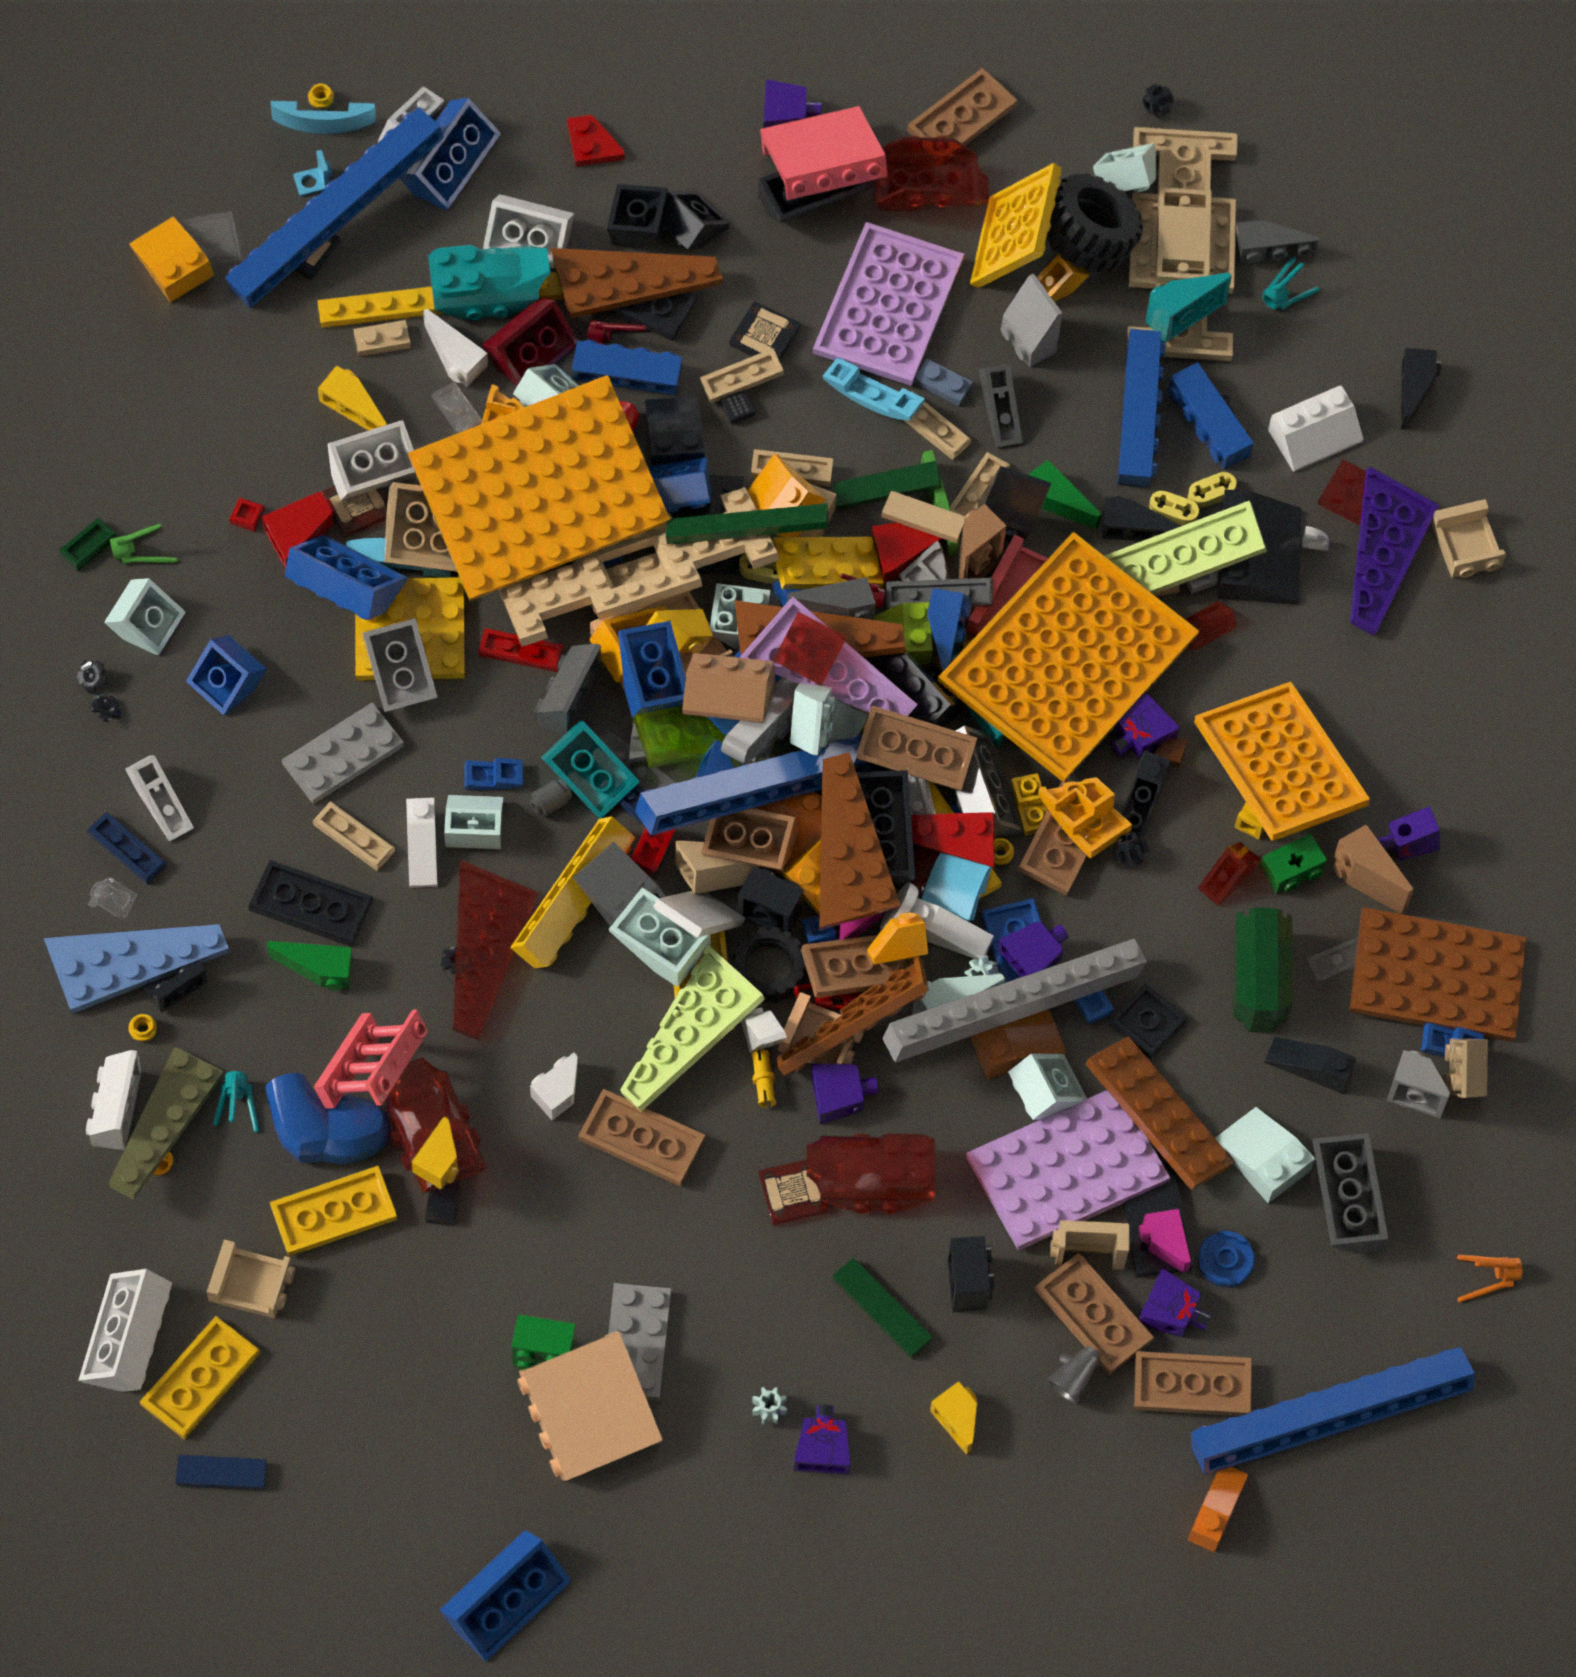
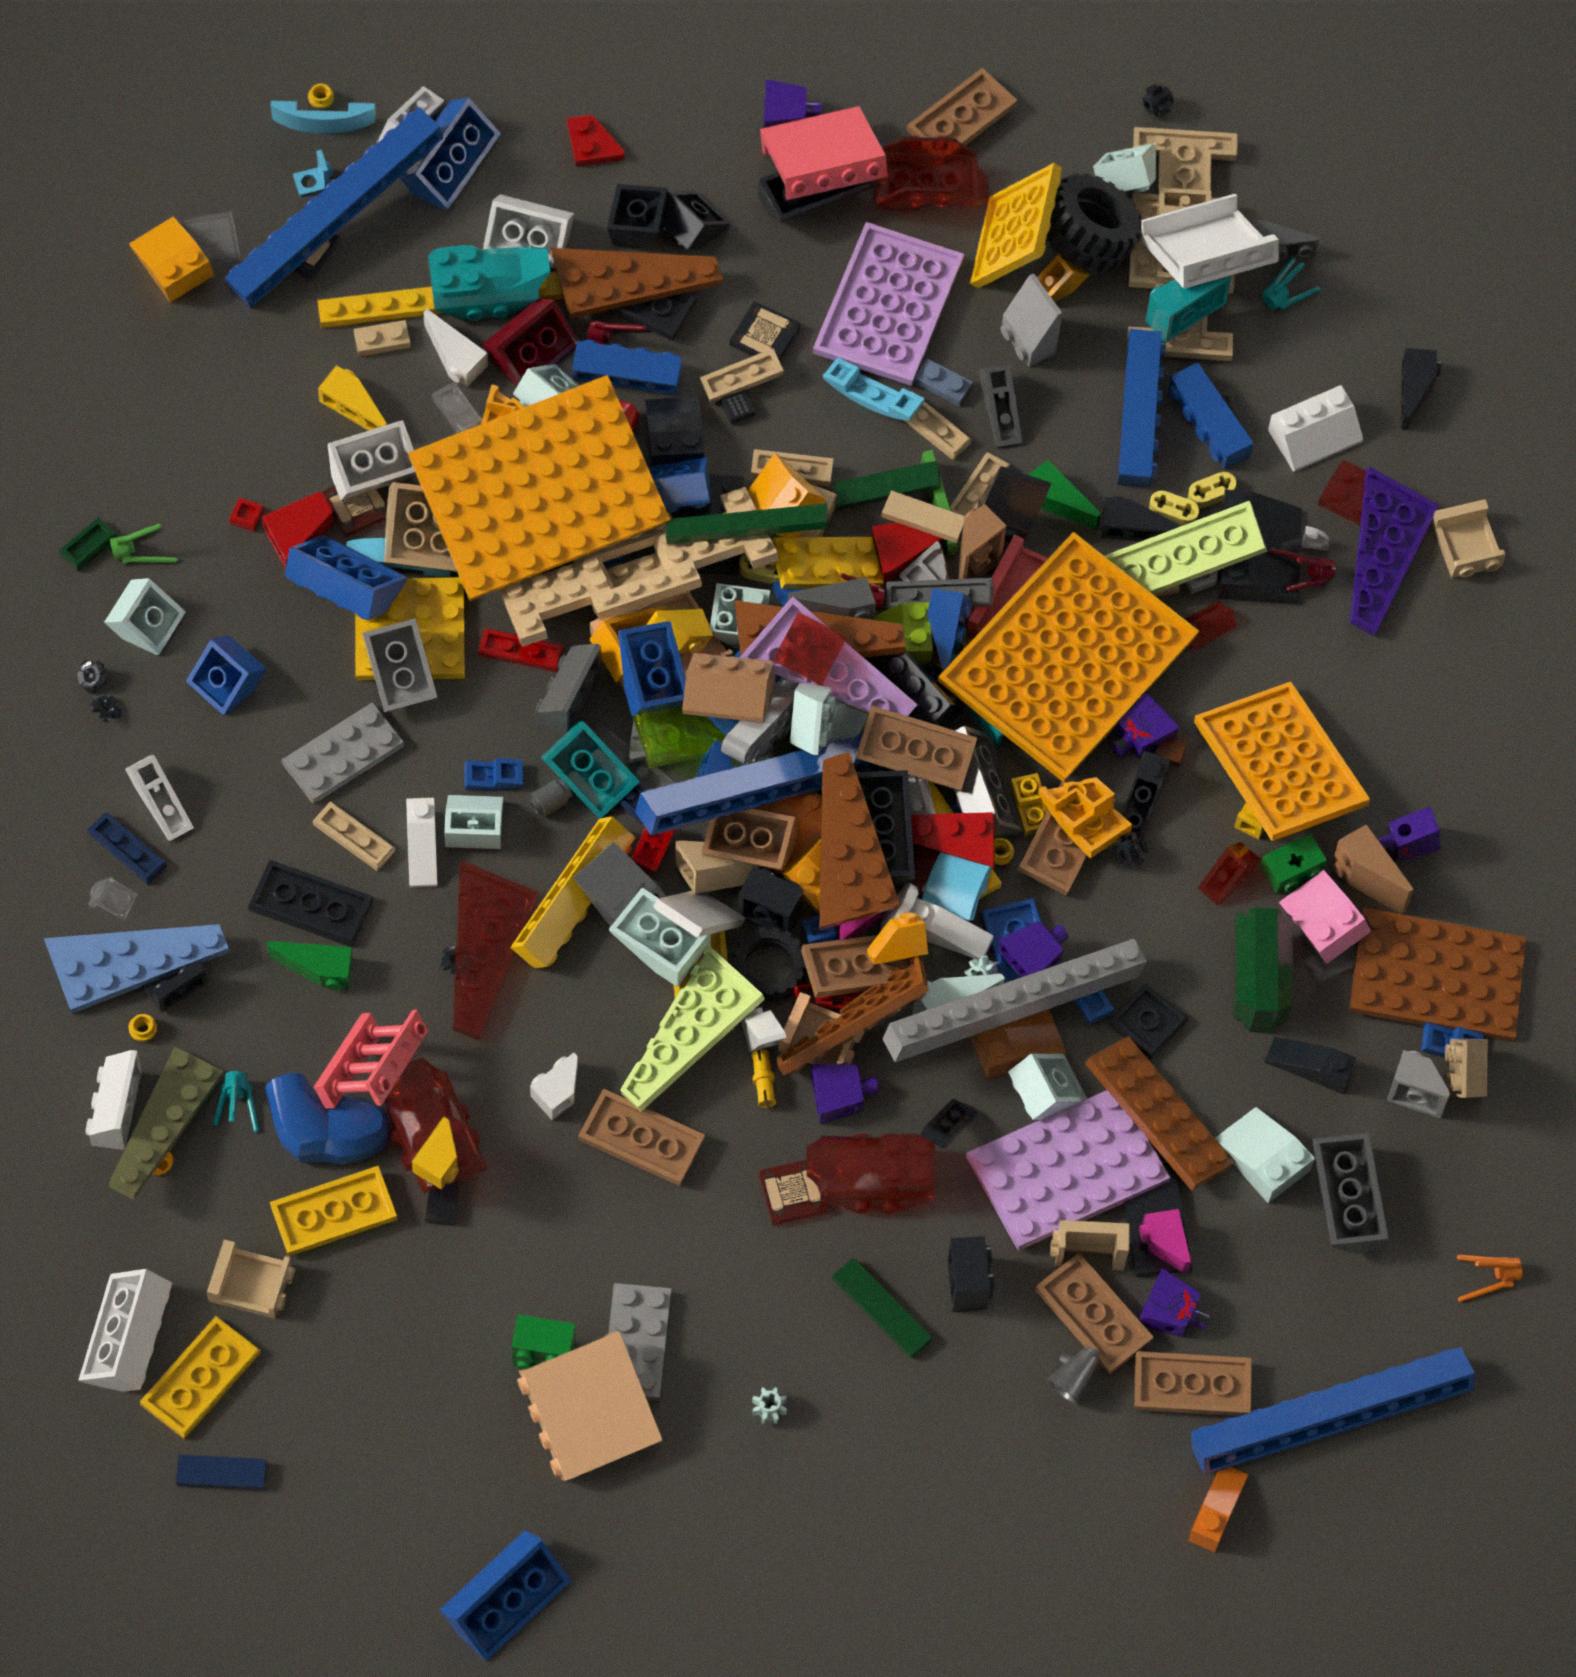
(823, 1444): dark purple torso -> none
(948, 1123): none -> black tile
(957, 1414): yellow slope -> none
(1207, 242): none -> white panel
(1226, 1259): blue tile -> none
(1318, 568): none -> dark red plant
(1325, 916): none -> bright pink slope

